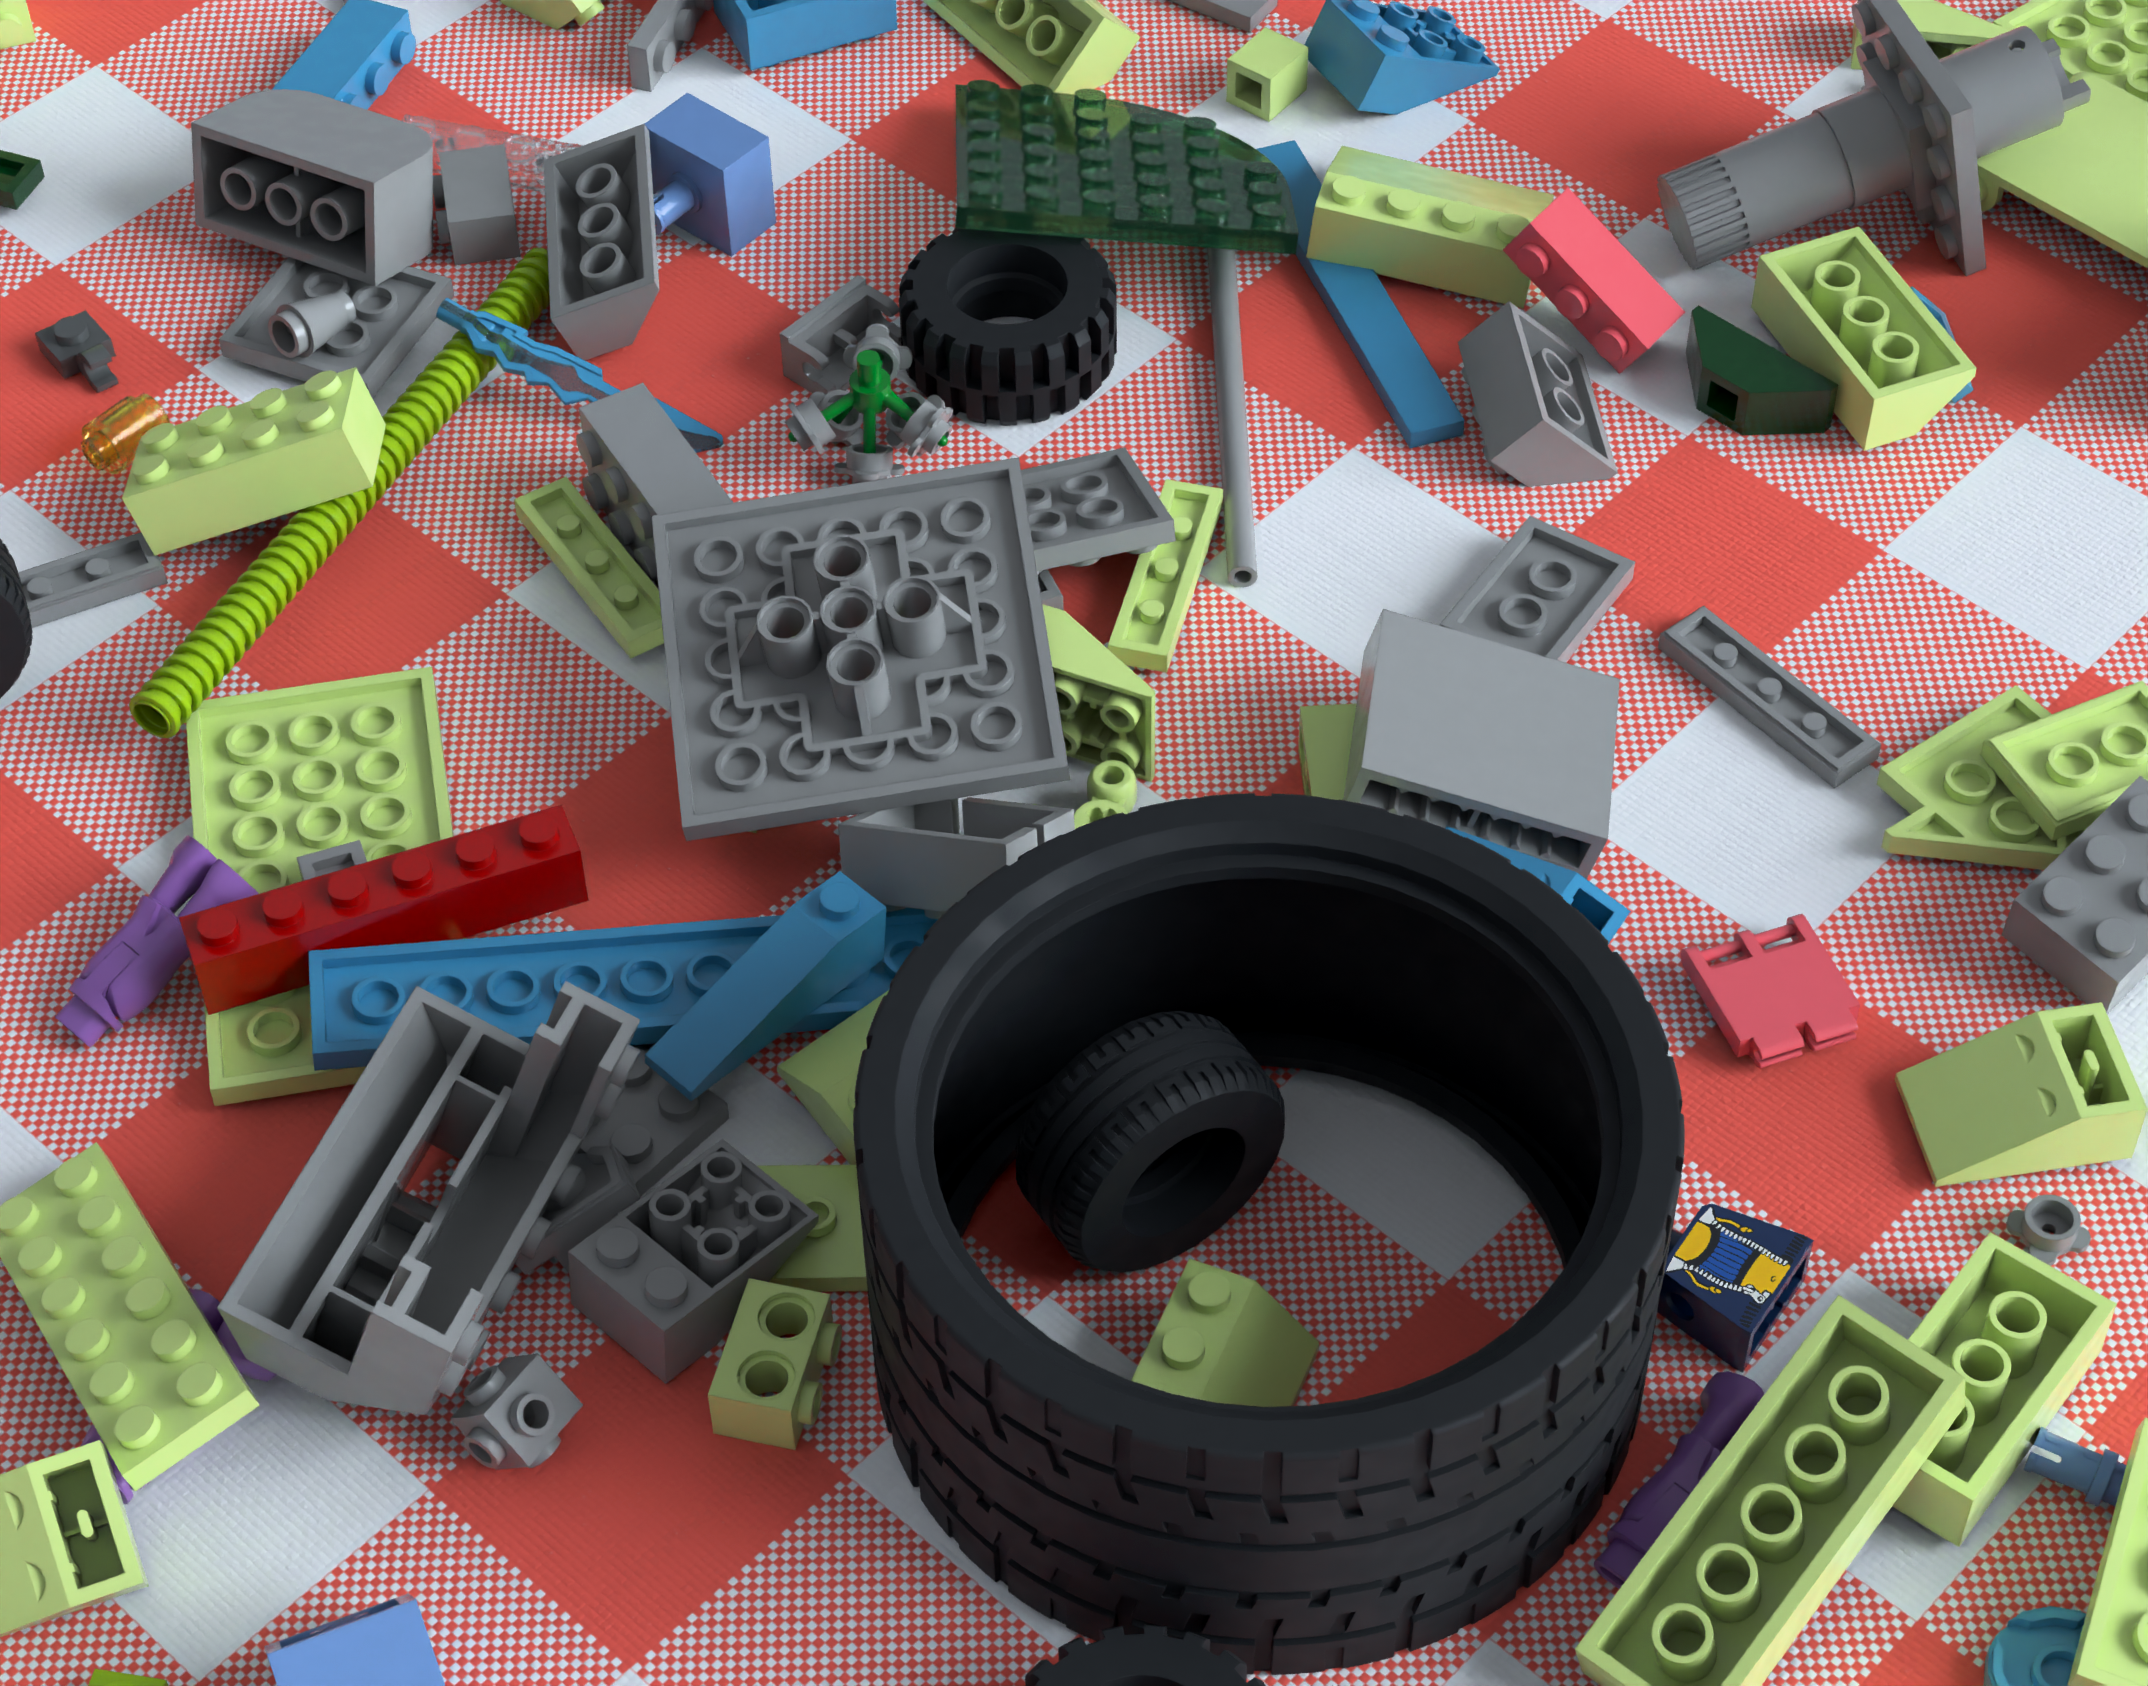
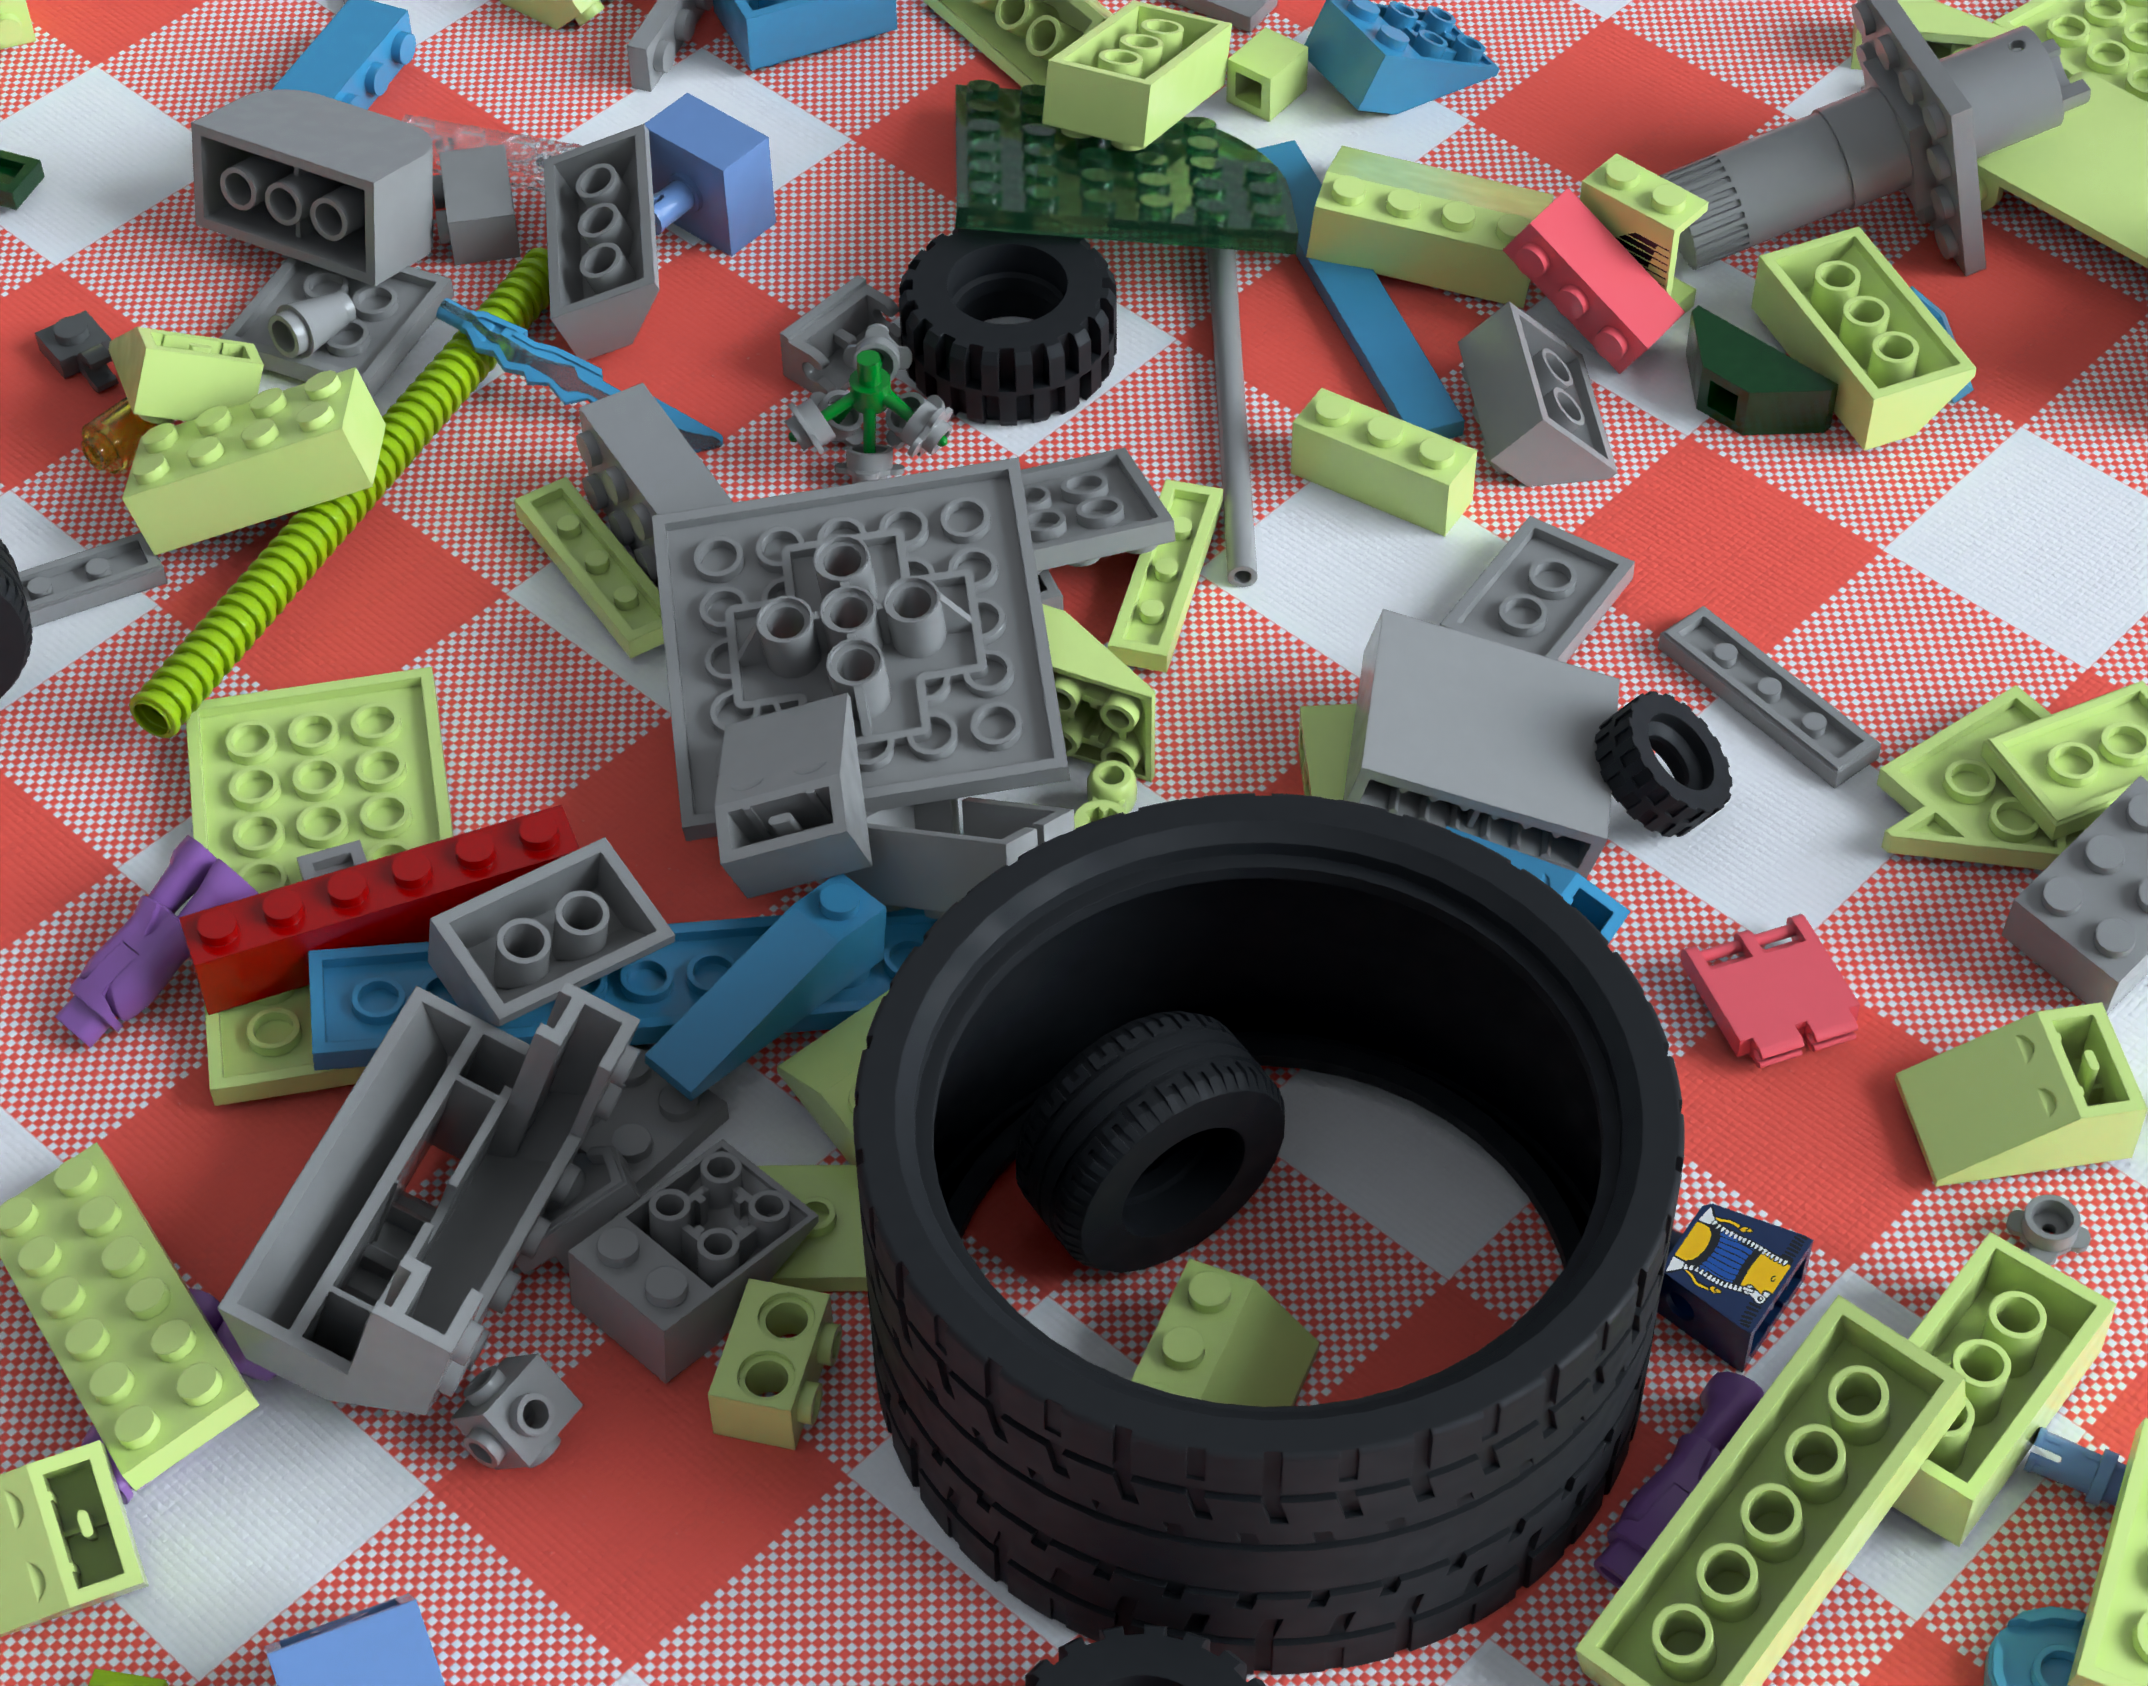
(183, 374): none -> yellowish green slope
(543, 929): none -> light grey slope
(791, 798): none -> light grey slope
(1136, 75): none -> yellowish green brick
(1383, 461): none -> yellowish green brick
(1641, 782): none -> black tyre
(1645, 218): none -> yellowish green panel

